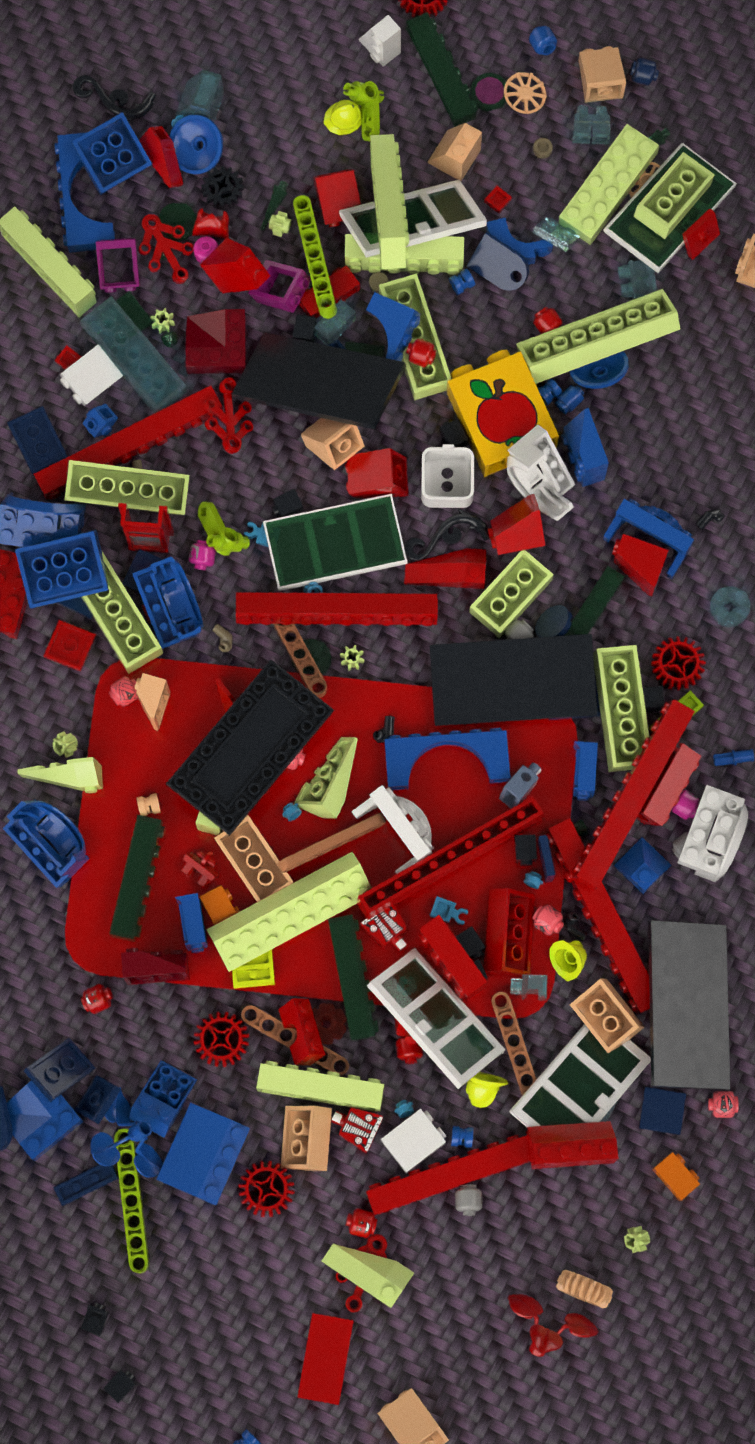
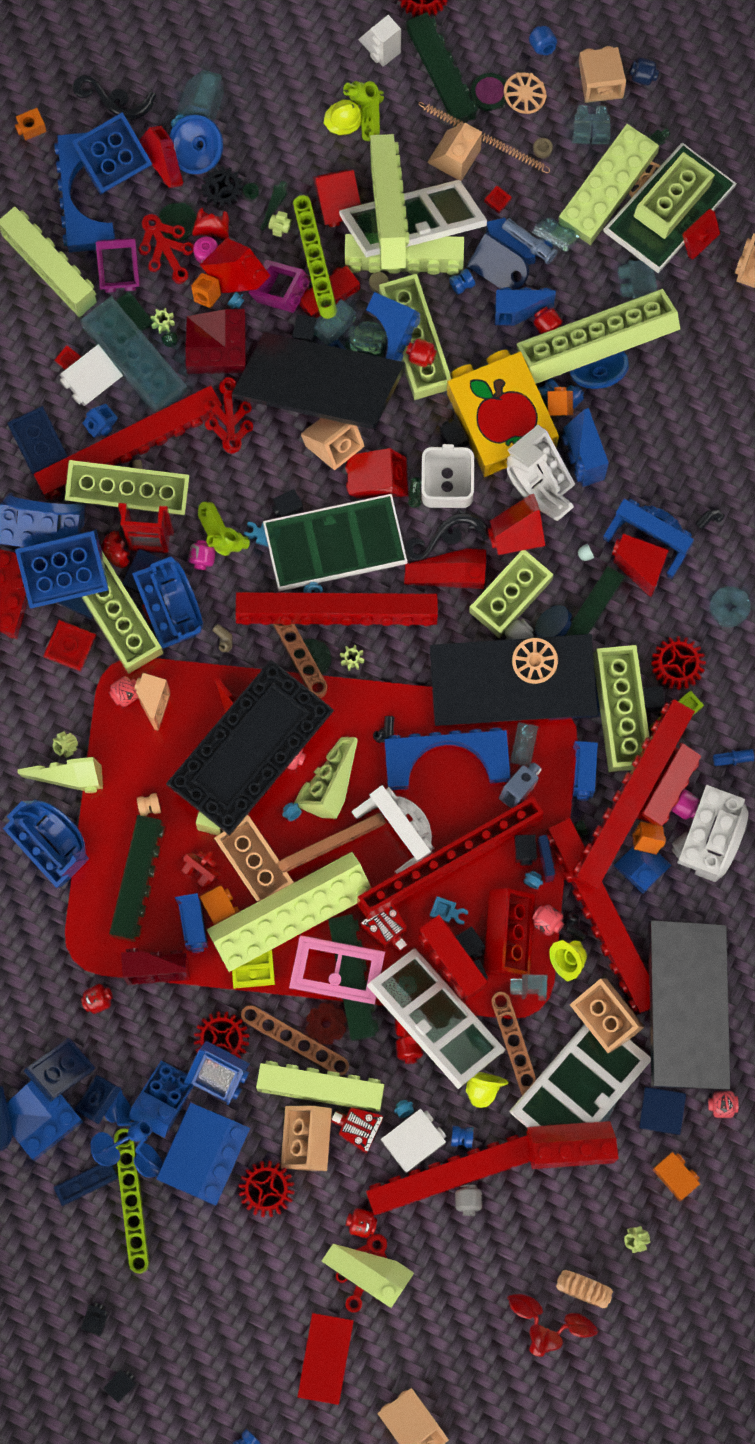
(31, 116): none -> orange brick
(114, 551): none -> red hair
(206, 290): none -> orange brick
(218, 1072): none -> blue window
(236, 301): none -> dark azure plate
(249, 189): none -> clear green hinge
(308, 1044): red arch -> none
(332, 989): none -> bright pink door
(359, 341): none -> clear light blue plate
(414, 493): none -> clear green arm
(487, 140): none -> light nougat piece
(519, 305): none -> blue slope
(524, 744): none -> clear light blue tile
(535, 660): none -> light nougat wheel
(536, 245): none -> sand blue pin
(560, 402): none -> orange brick
(585, 553): none -> light aqua hinge
(648, 838): none -> orange brick

